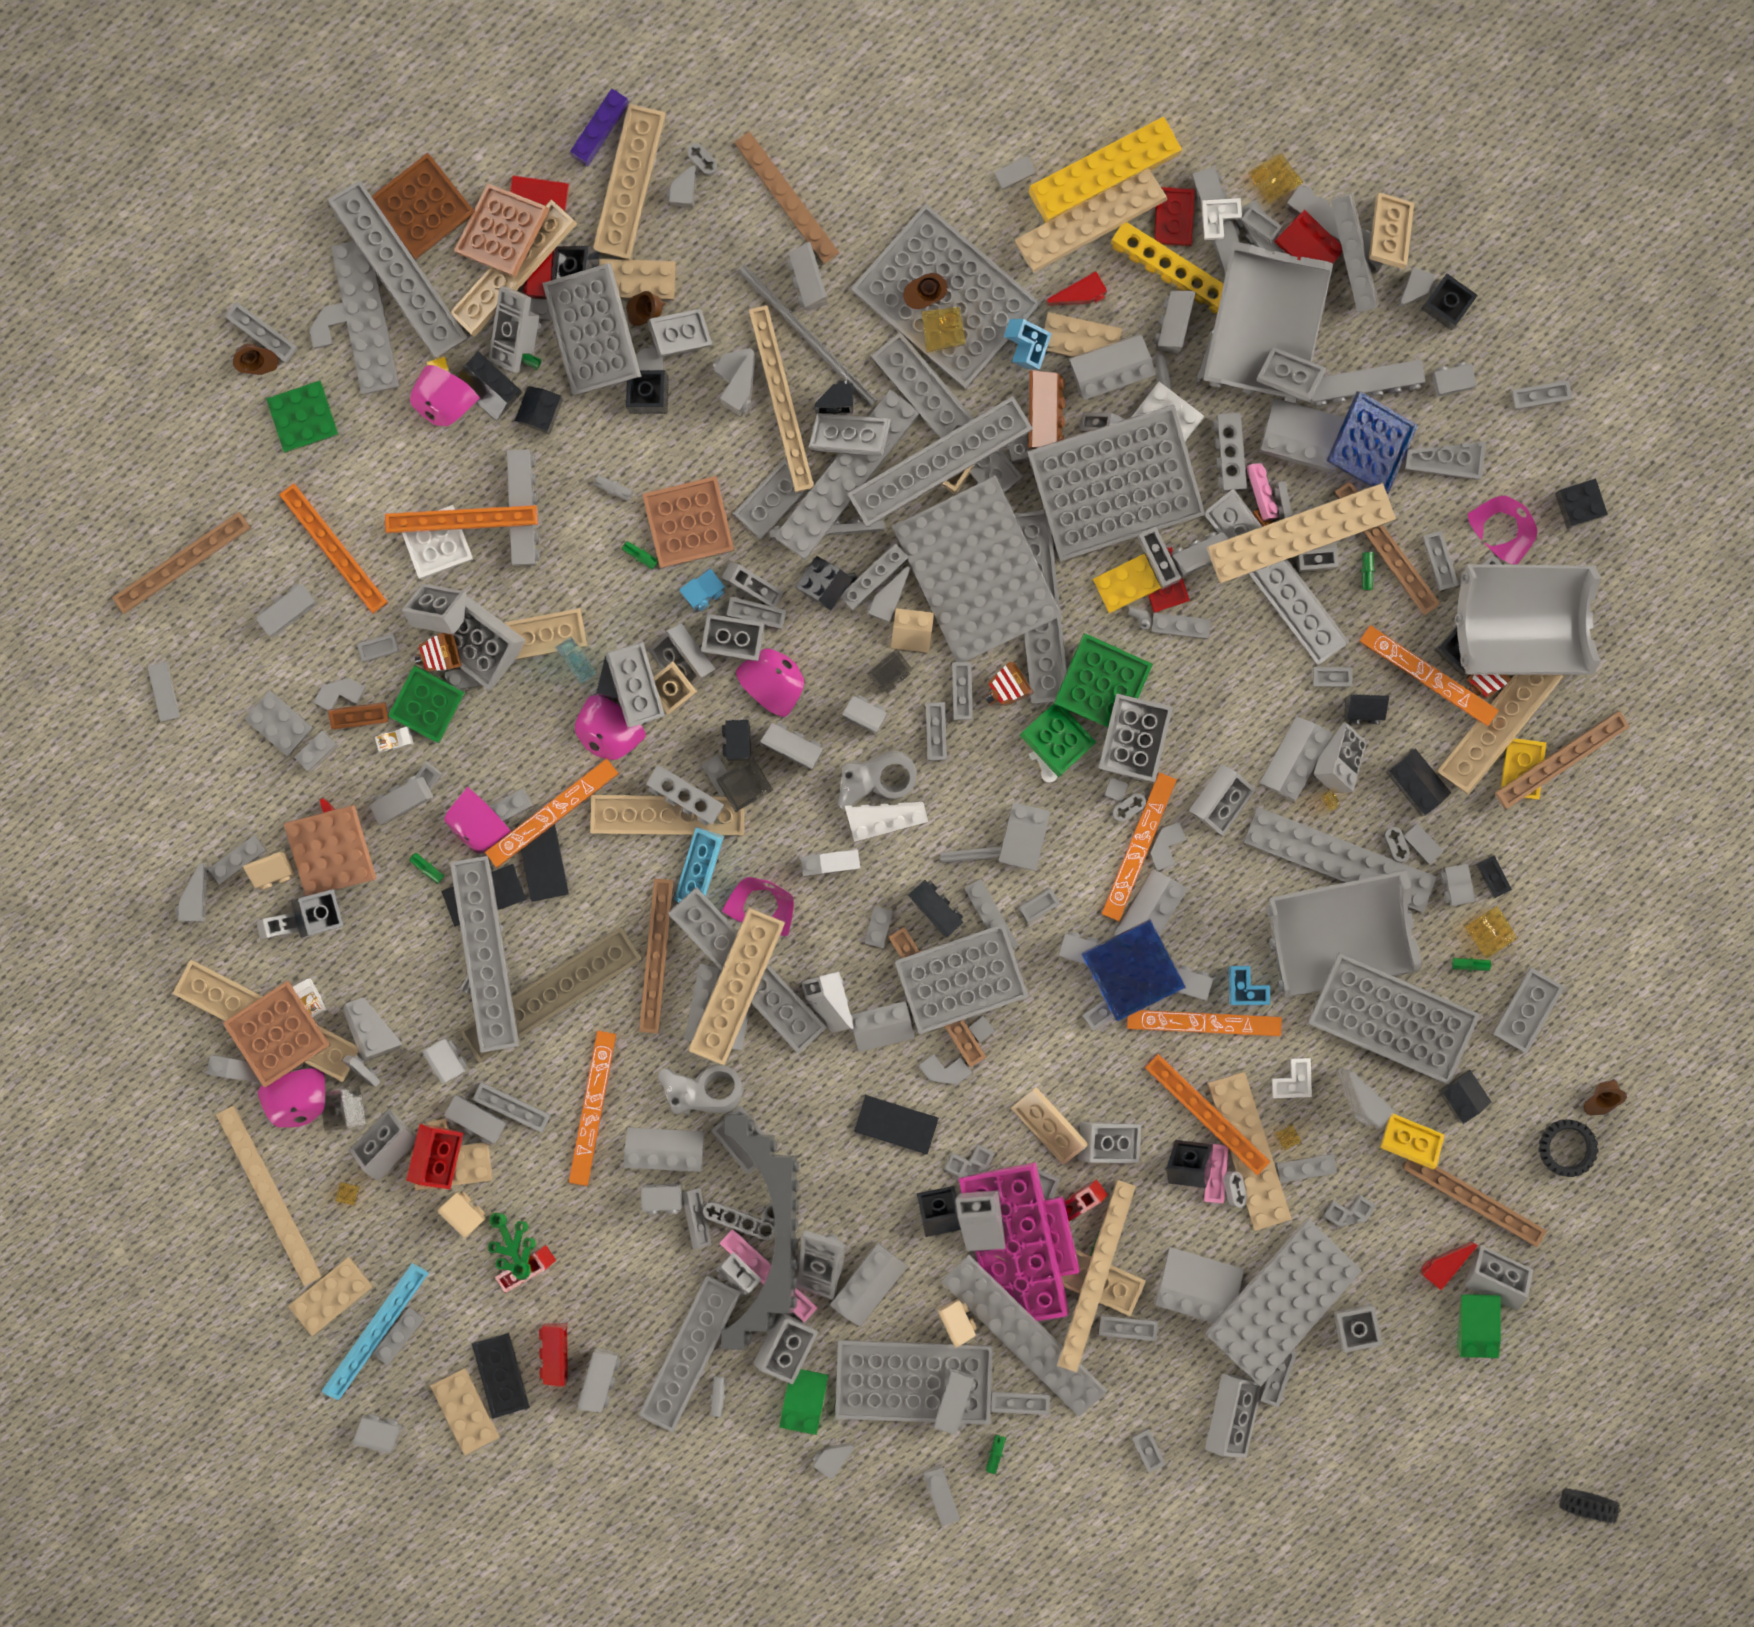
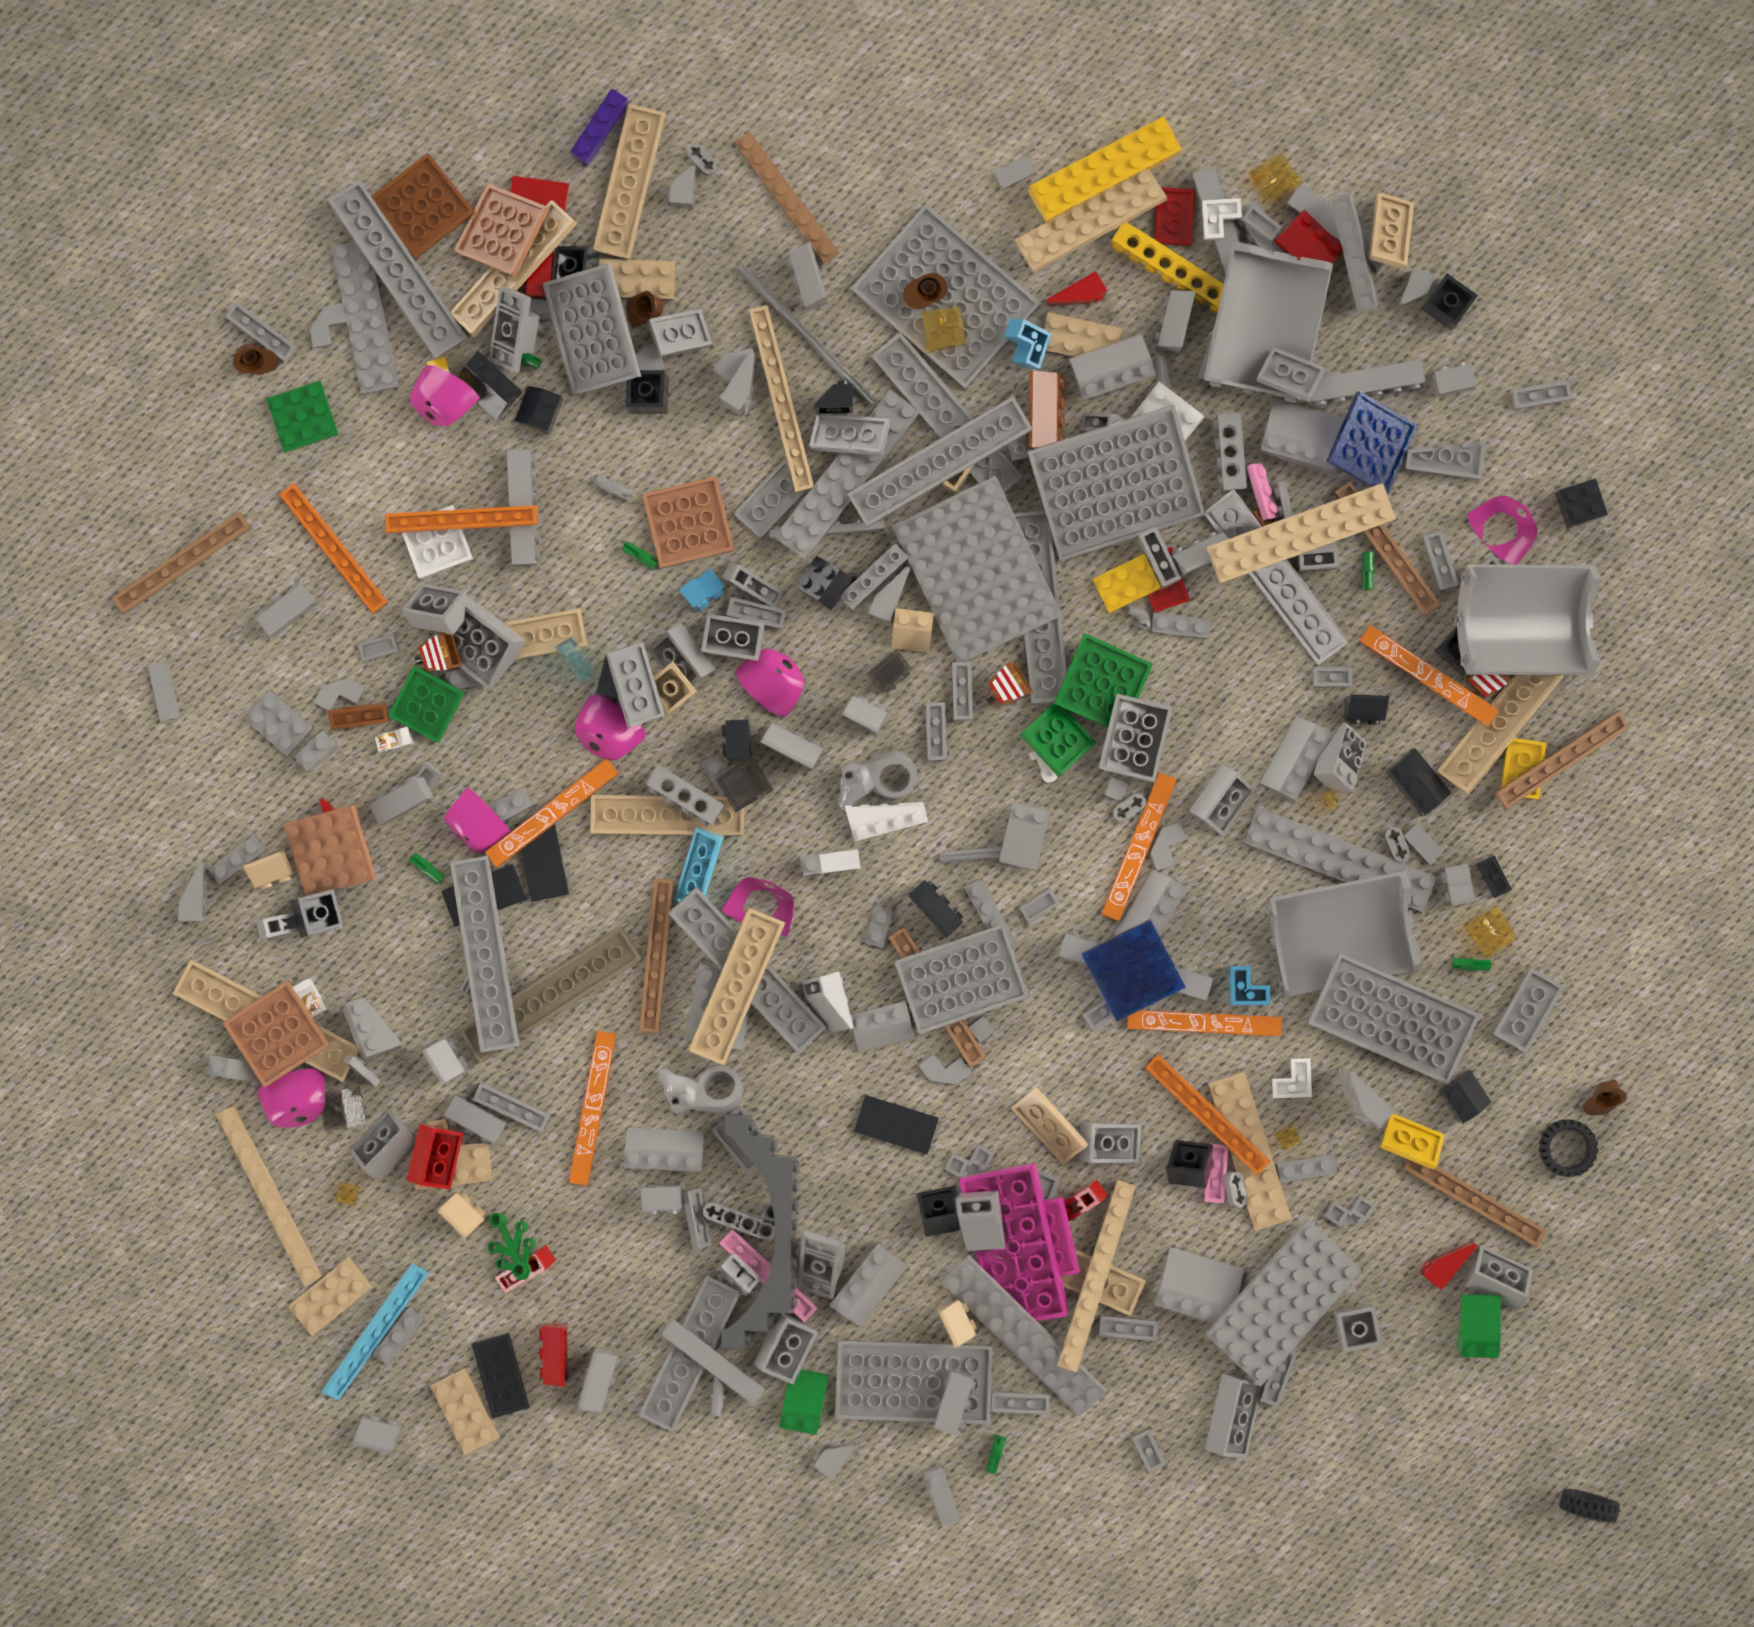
(713, 1361): none -> light grey tile

